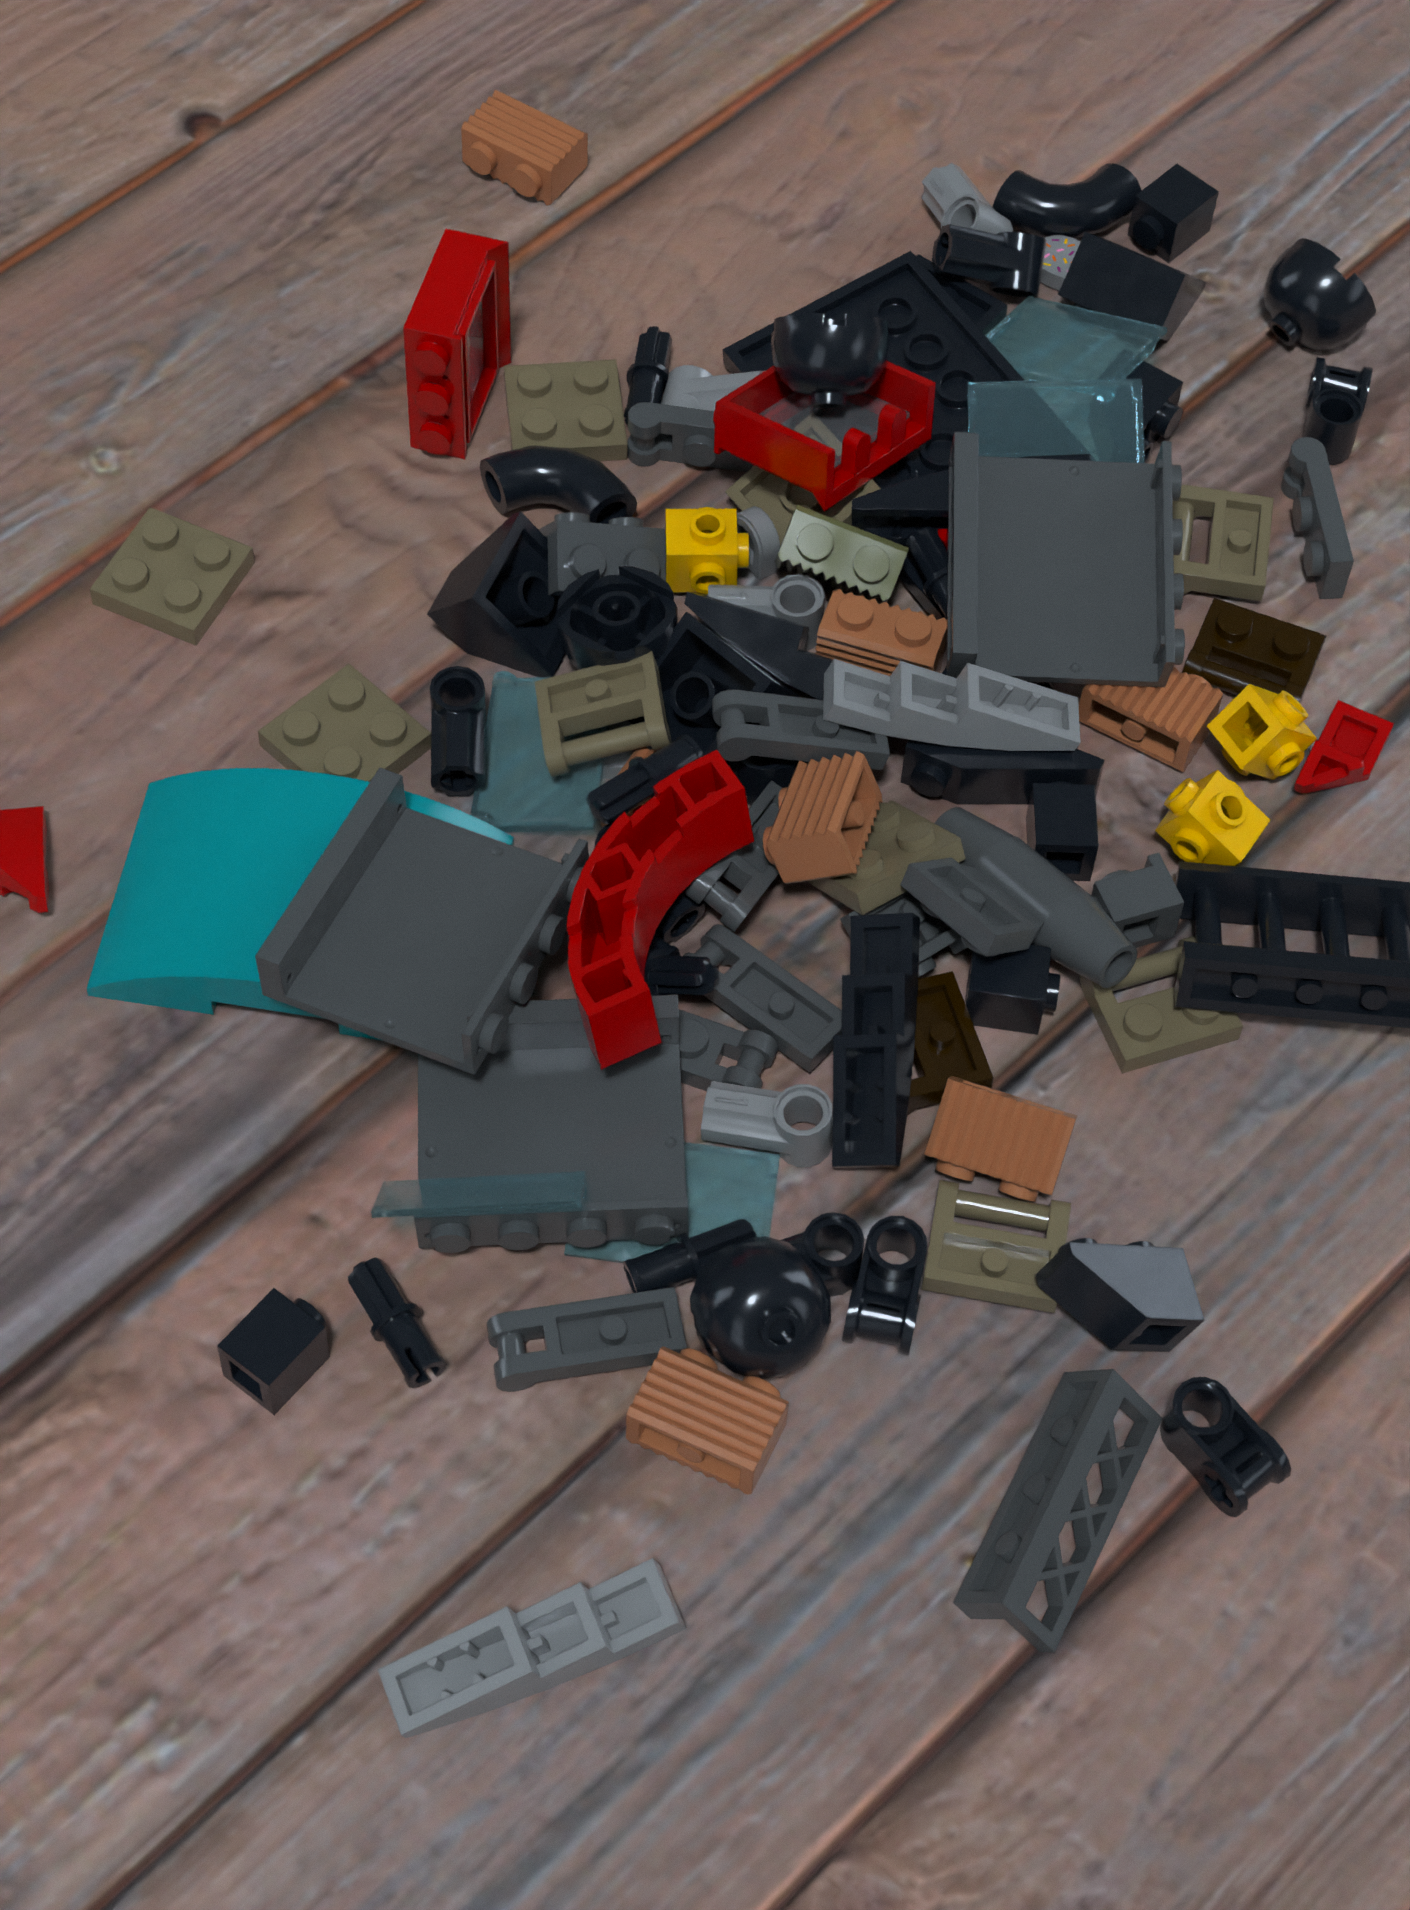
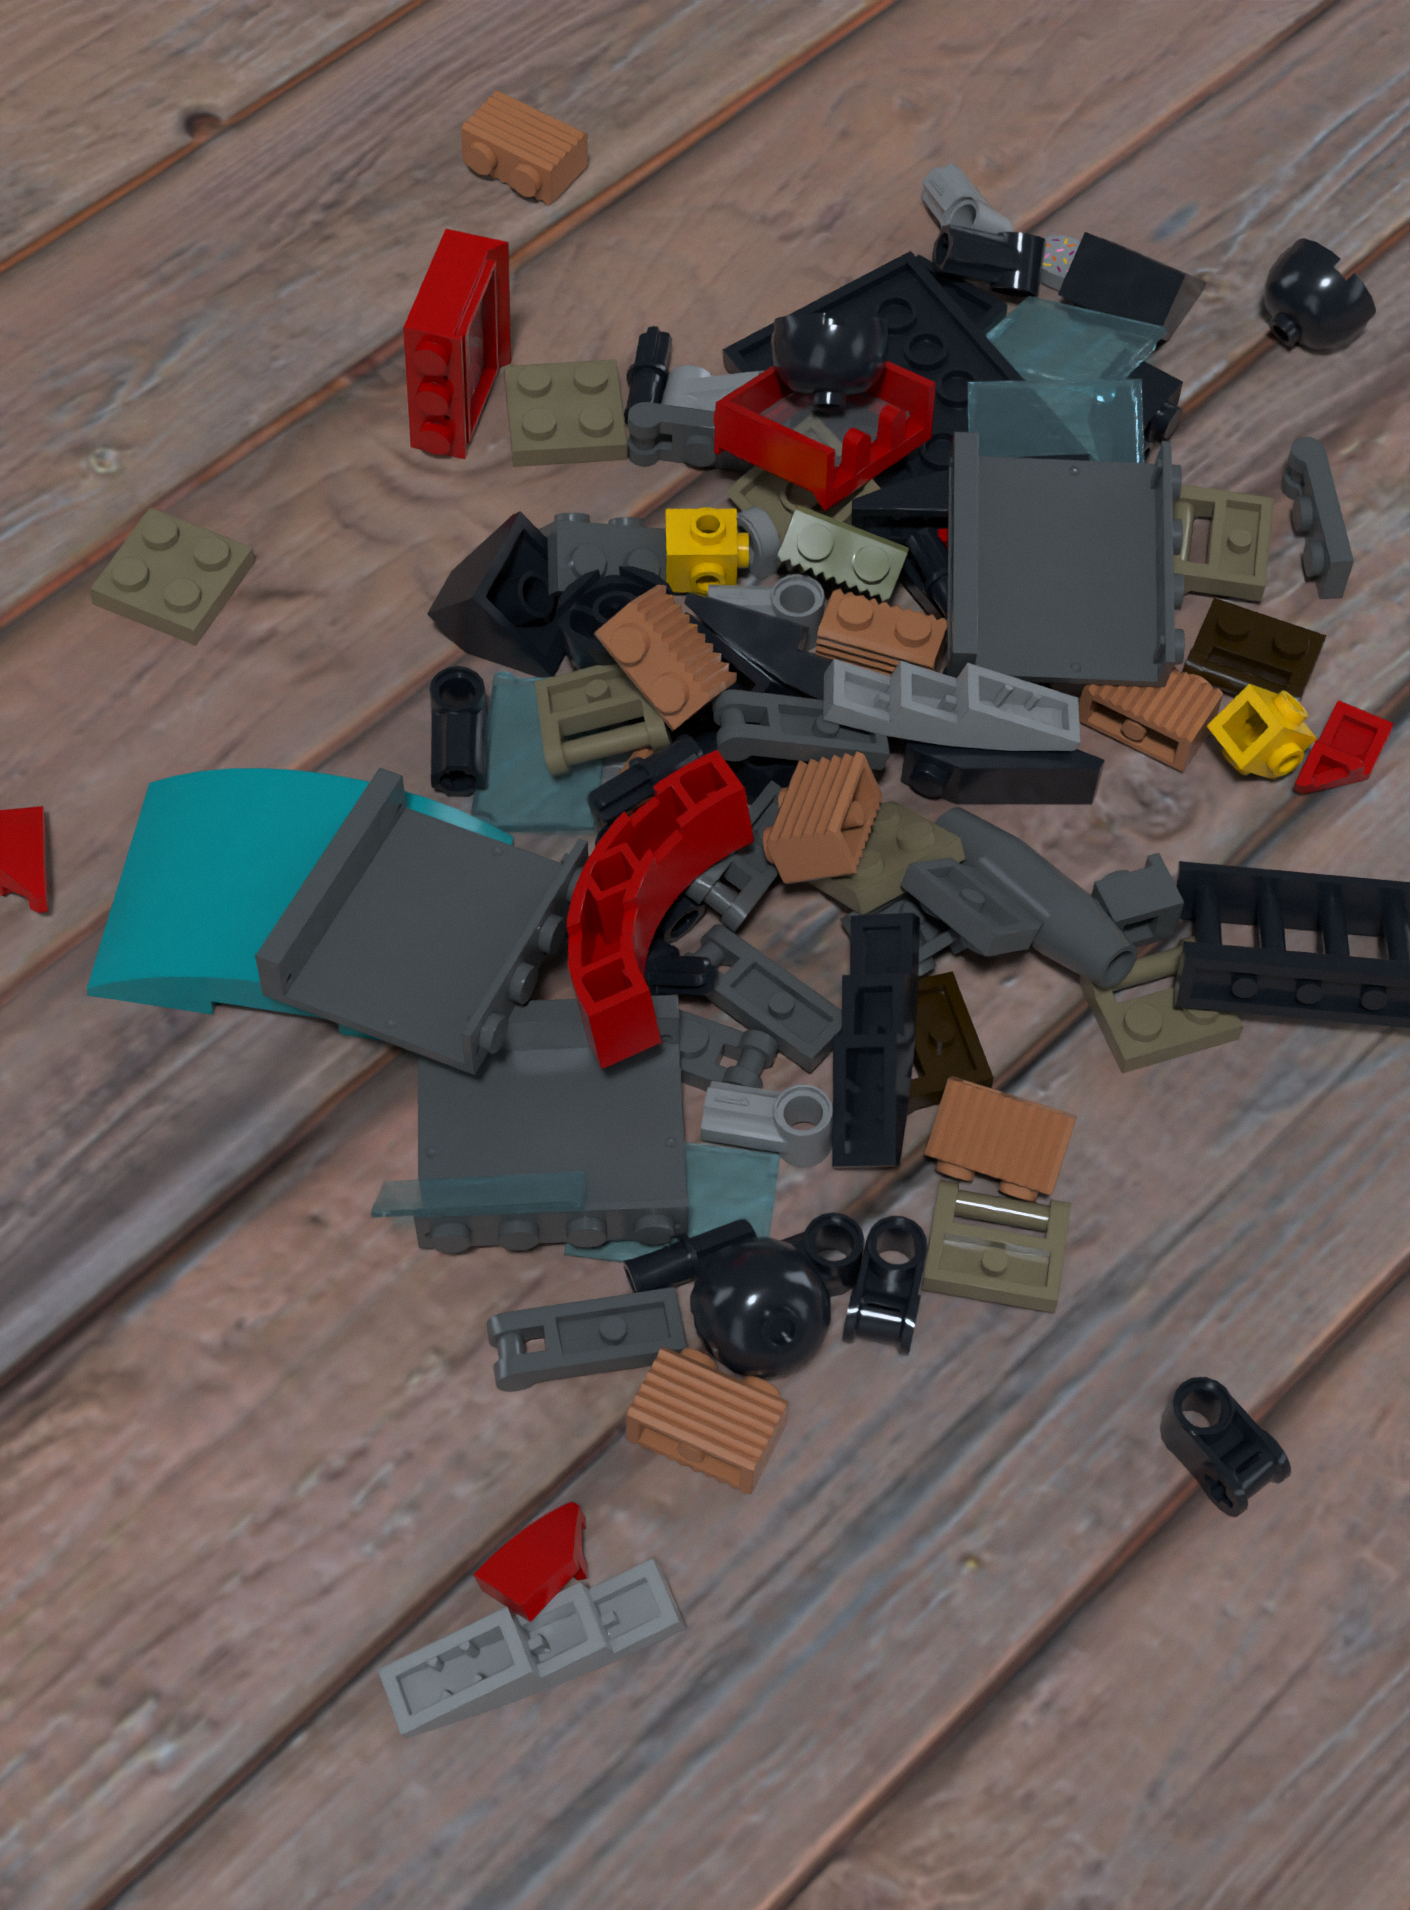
(275, 1349): black brick -> none
(345, 730): dark tan plate -> none
(395, 1322): black axle -> none
(537, 1562): none -> red slope
(555, 478): black cylinder -> none
(665, 656): none -> nougat brick
(1011, 989): black brick -> none
(1052, 1490): dark grey fence -> none
(1064, 826): black brick -> none
(1068, 208): black cylinder -> none
(1125, 1293): black slope -> none
(1172, 213): black brick -> none
(1211, 821): yellow brick -> none
(1336, 407): black piece -> none

